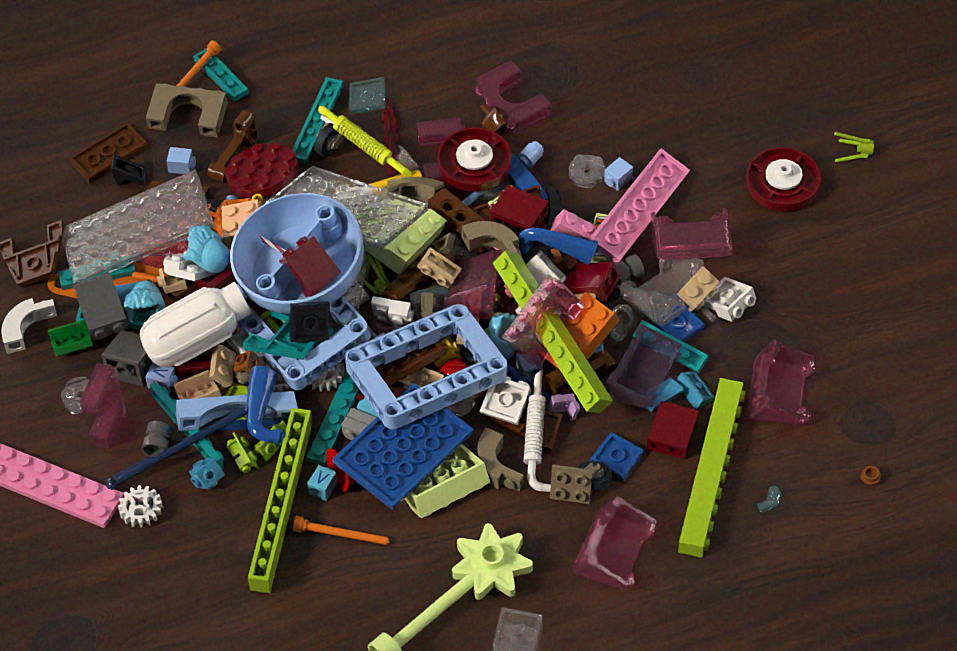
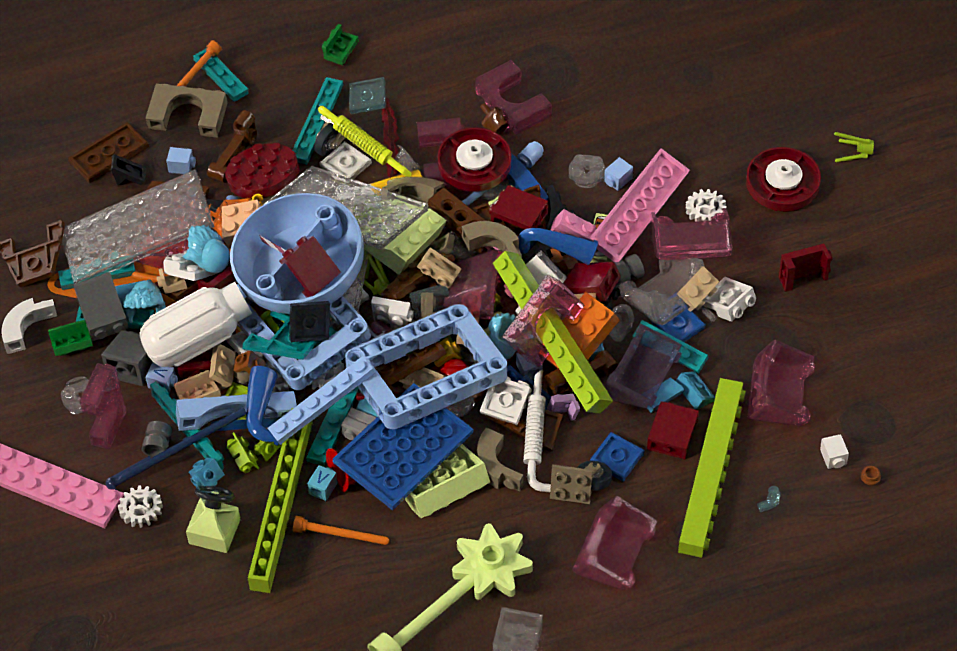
(213, 522): none -> yellowish green piece
(321, 400): none -> light blue plate
(339, 45): none -> green bracket
(345, 161): none -> white tile
(705, 205): none -> white gear
(803, 264): none -> dark red panel
(834, 451): none -> white brick

